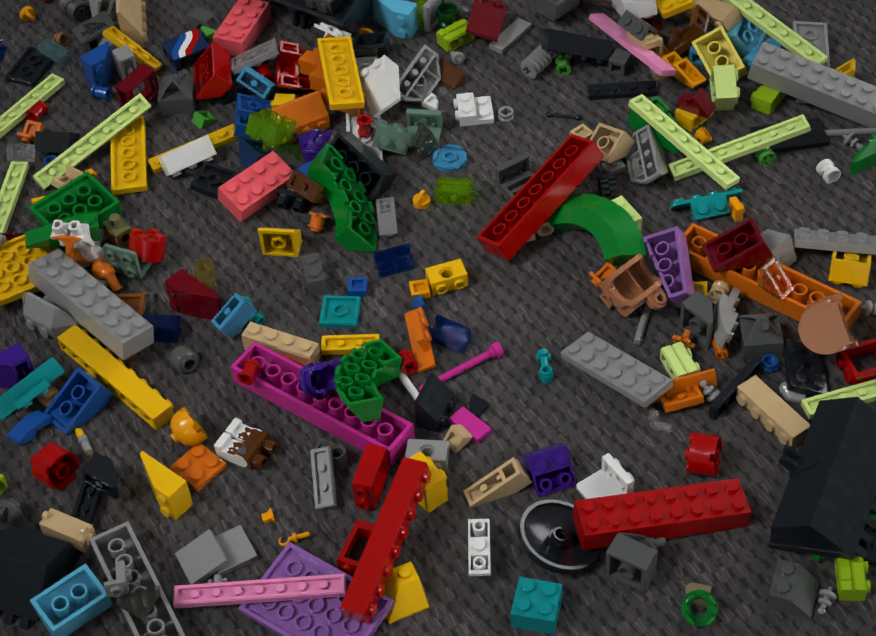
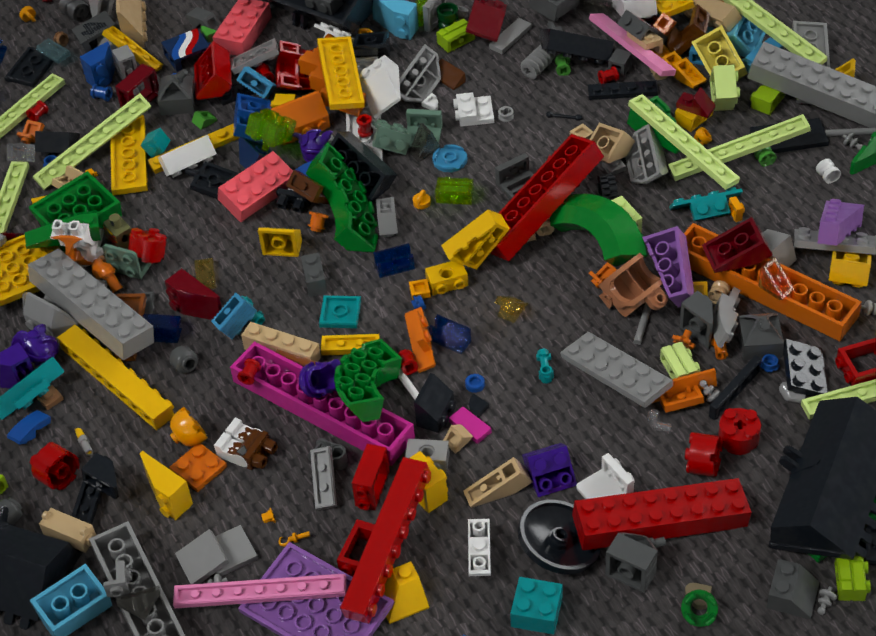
(37, 344): none -> dark purple helmet
(78, 401): blue slope -> none
(155, 142): none -> teal brick
(357, 286): blue plate -> none
(457, 57): light grey hair -> none
(474, 383): none -> blue tile
(476, 240): none -> yellow wedge
(493, 351): dark pink piece -> none
(510, 307): none -> clear yellow slope
(608, 75): none -> red bush
(664, 24): none -> orange brick
(739, 430): none -> red brick
(772, 411): tan brick -> none
(825, 327): nougat animal -> none
(838, 221): none -> medium lavender wedge

